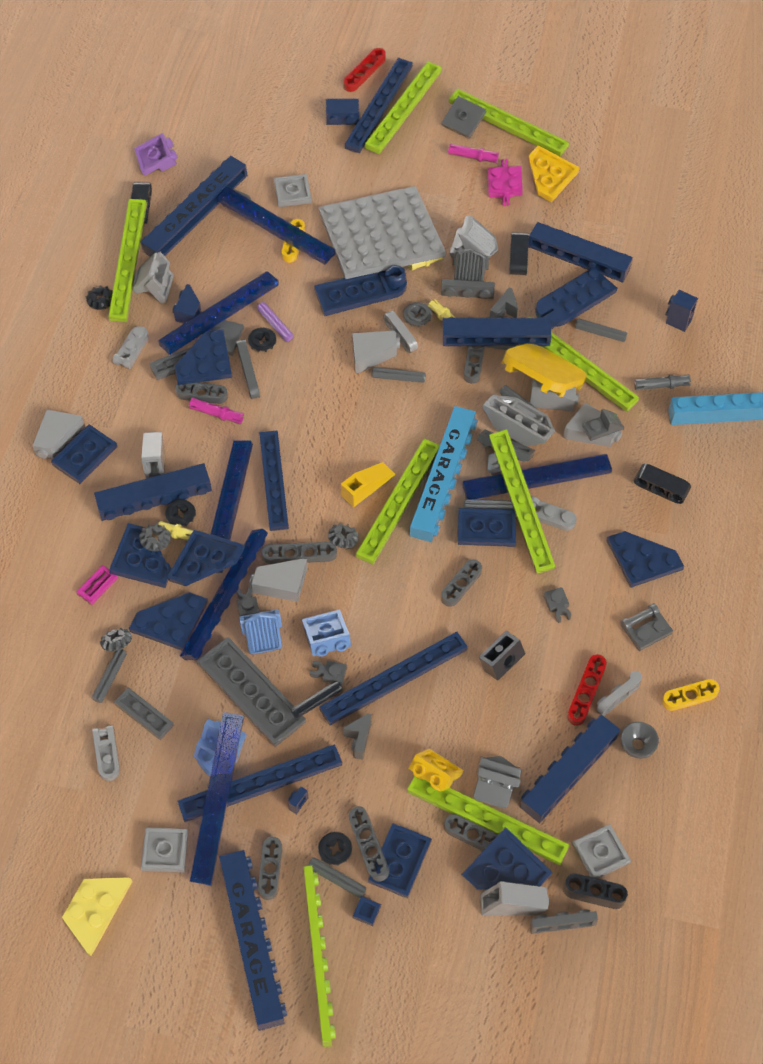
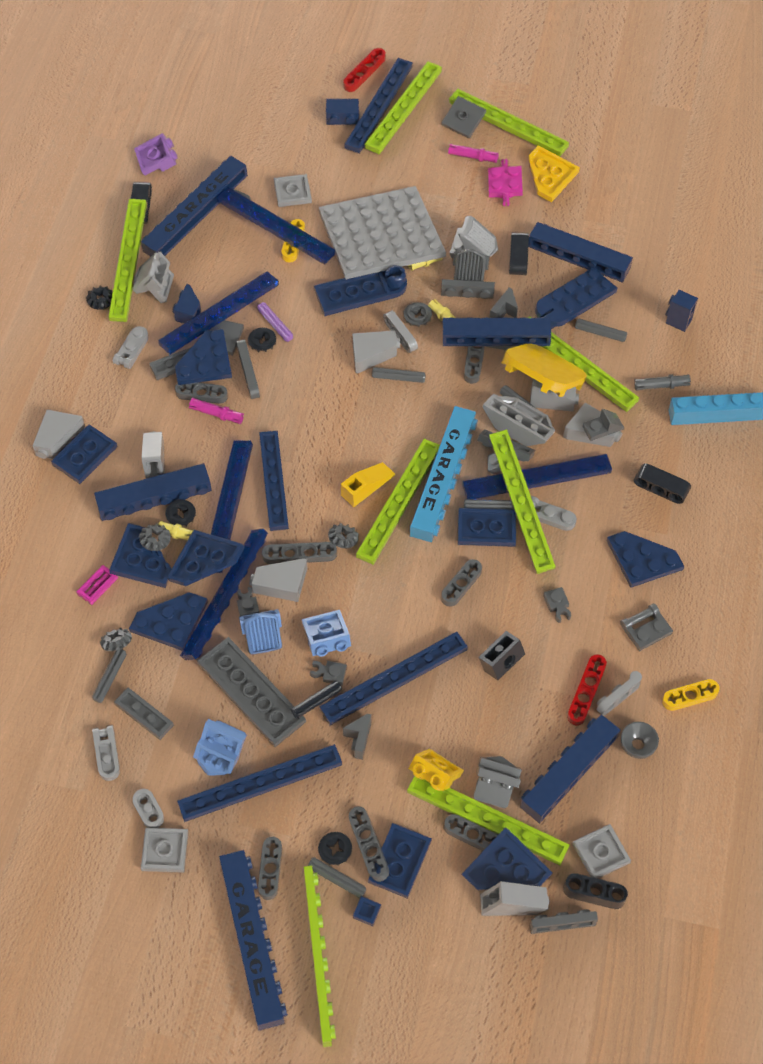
(94, 909): light yellow wing -> none
(149, 809): none -> light grey plate
(217, 799): clear blue plate -> none
(297, 799): dark blue plate -> none

